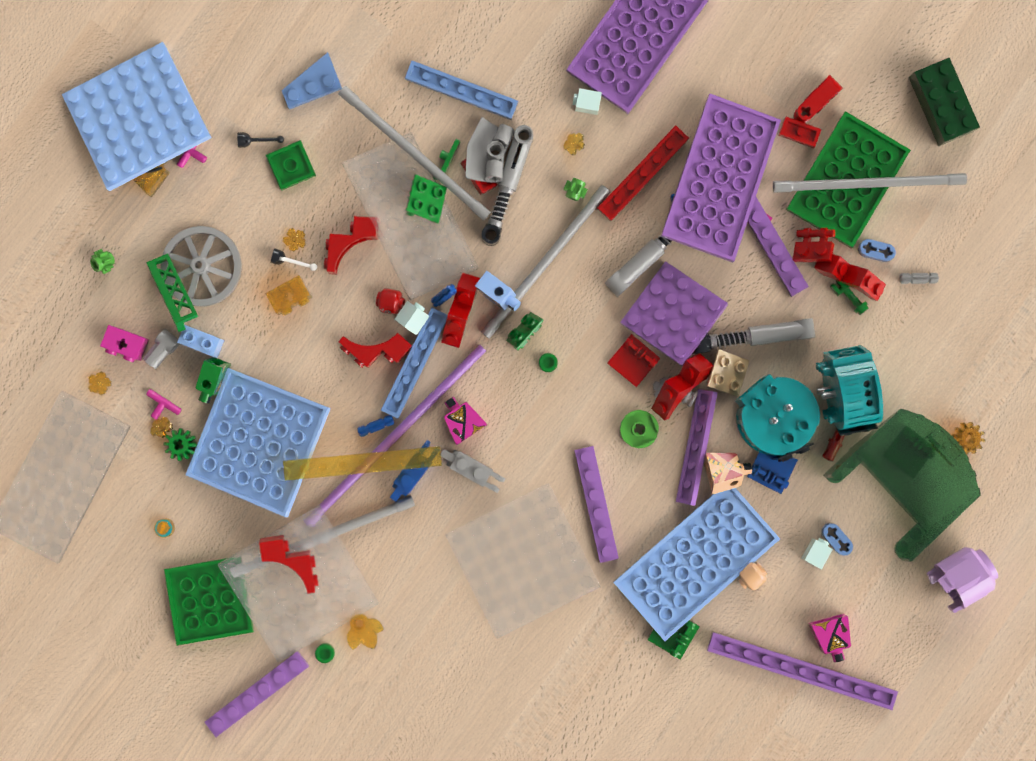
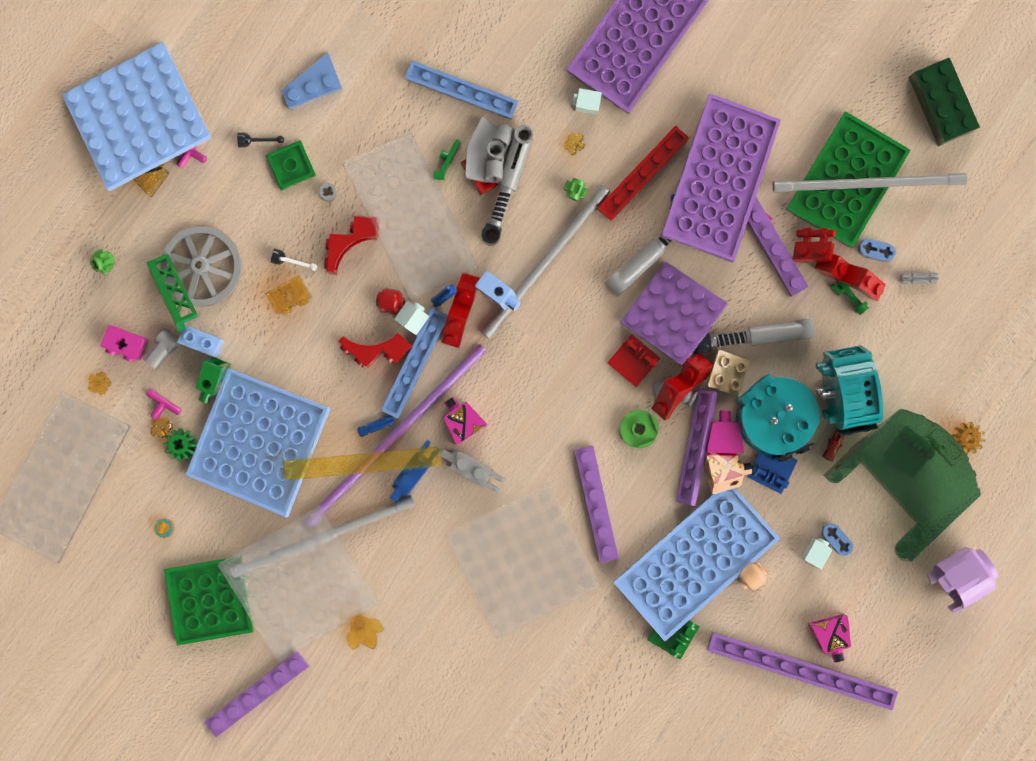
(275, 550): red arch -> none
(294, 239): clear yellow plant -> none
(325, 653): green tile -> none
(326, 186): none -> light grey bush
(354, 100): light grey piece -> none
(426, 199): green hinge -> none
(529, 324): green hinge -> none
(548, 362): green tile -> none
(725, 435): none -> dark pink torso
(799, 132): red plate -> none
(818, 99): red piece -> none

